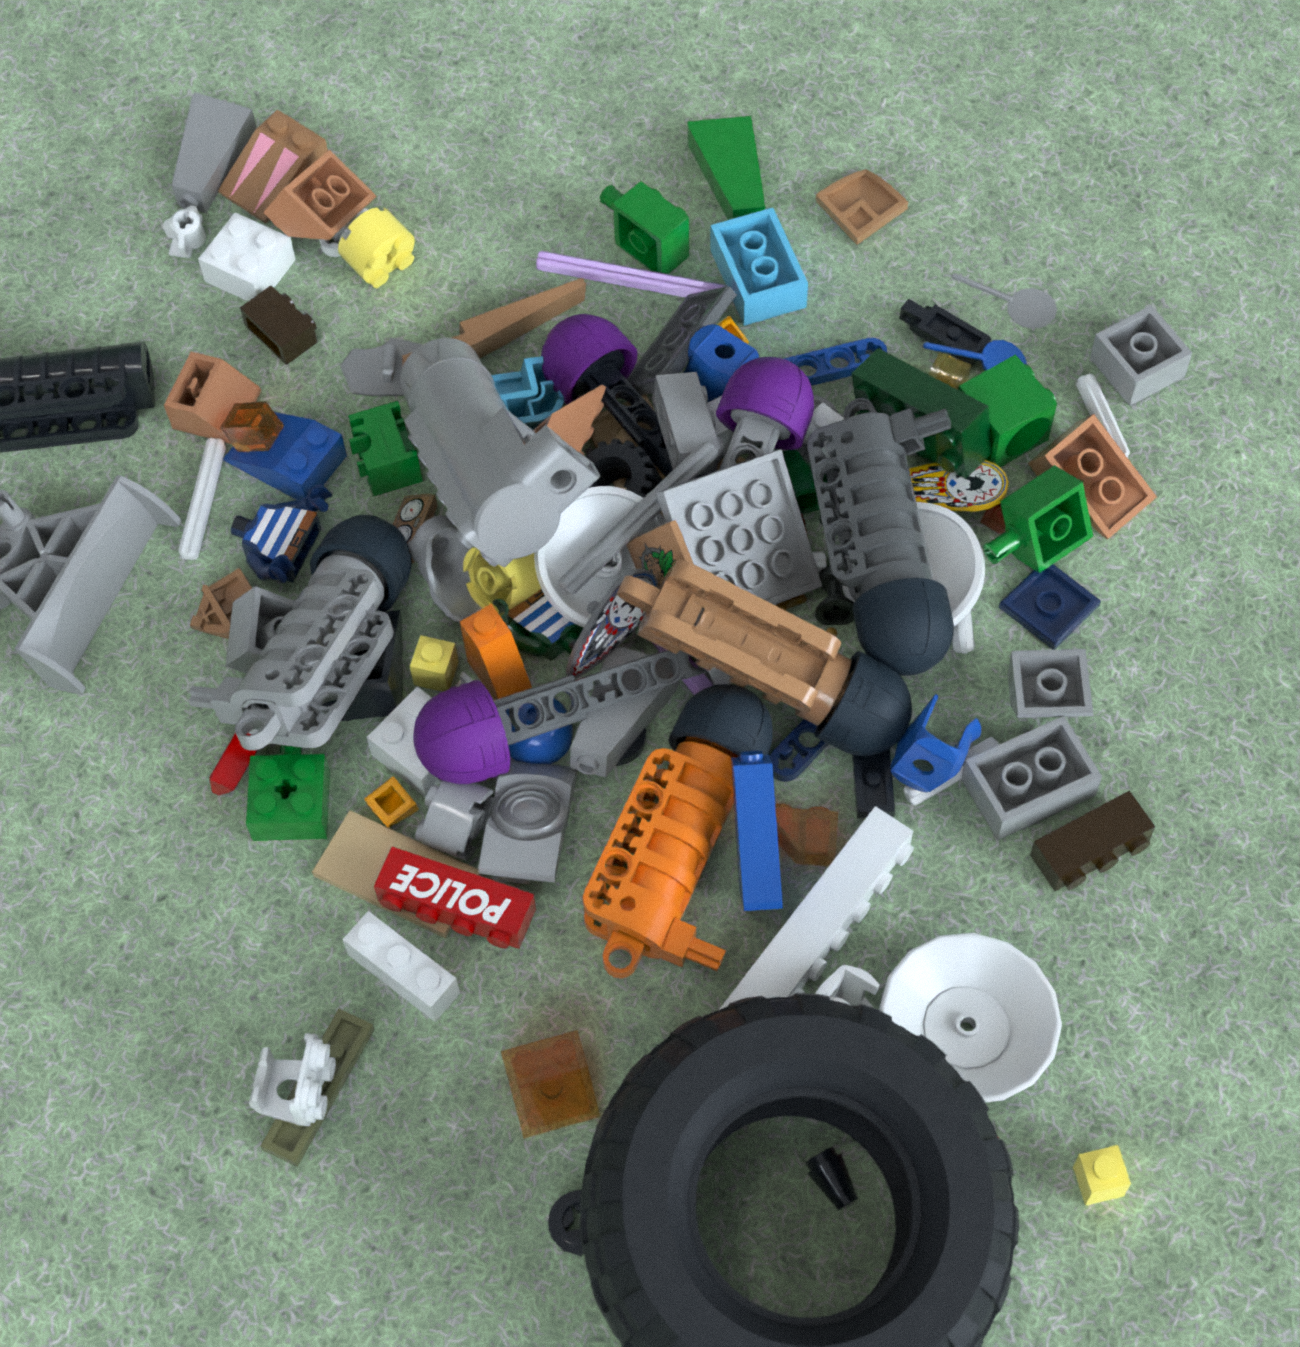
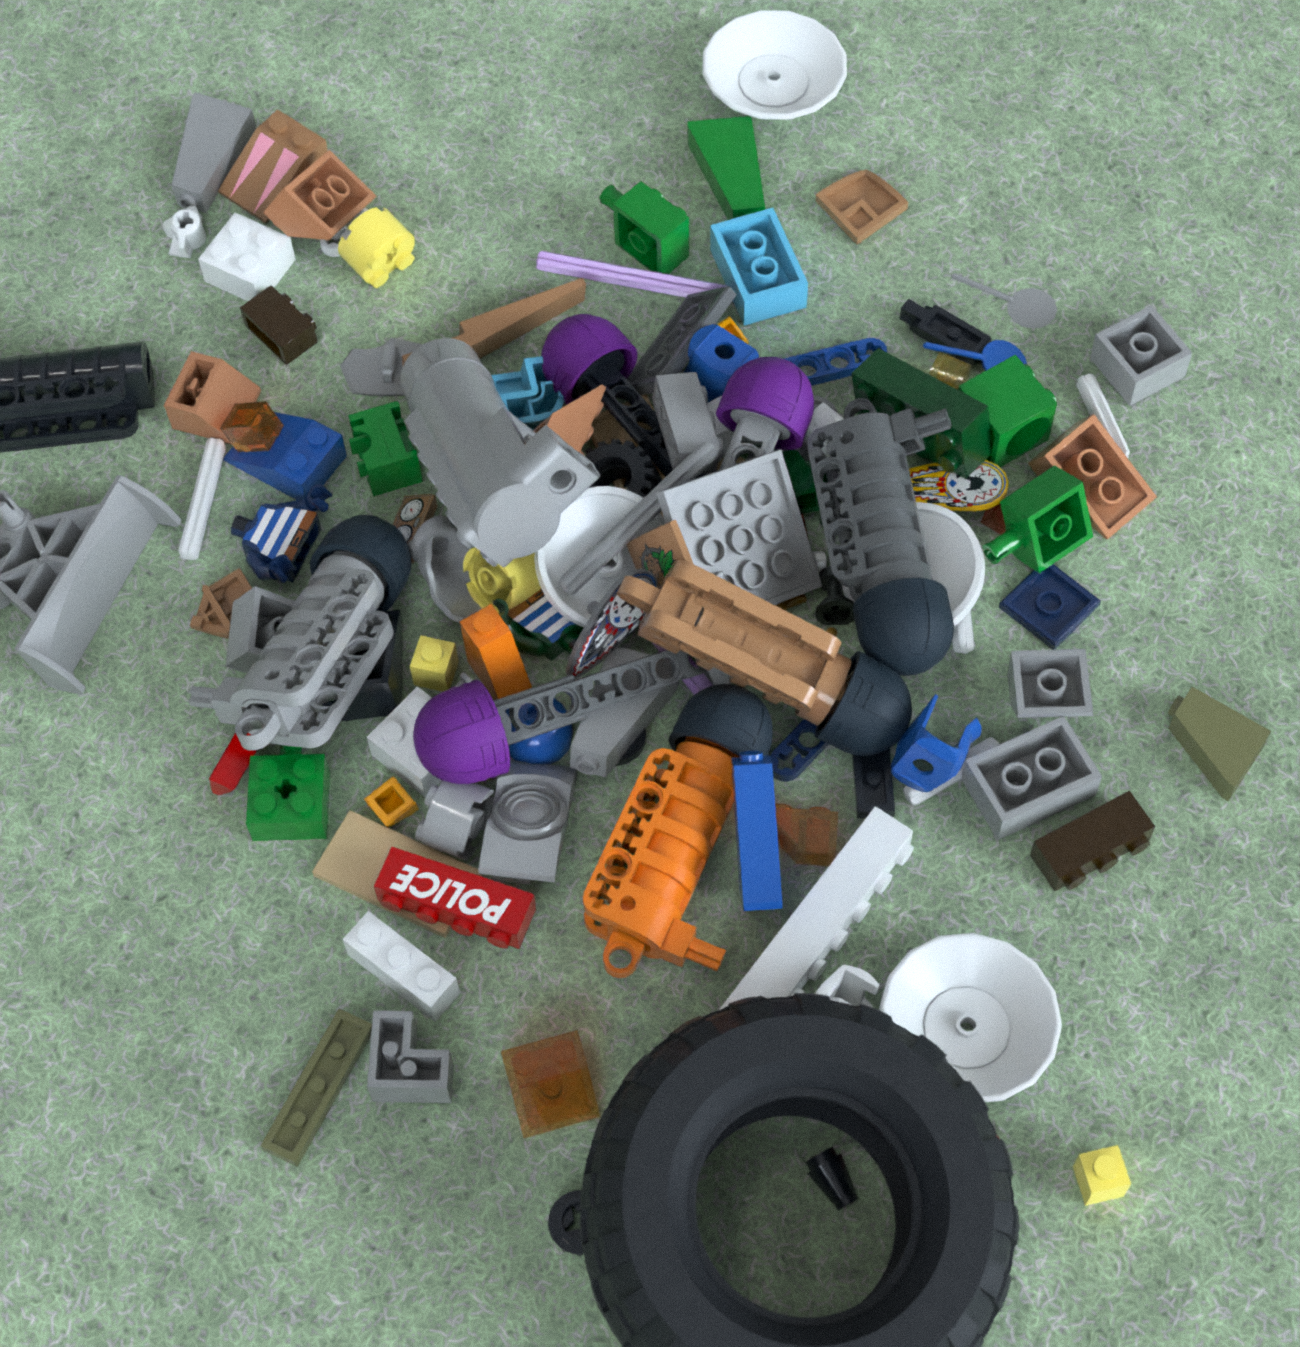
(309, 1074): white piece -> none
(400, 1070): none -> light grey brick
(774, 65): none -> white dish
(1216, 739): none -> olive slope

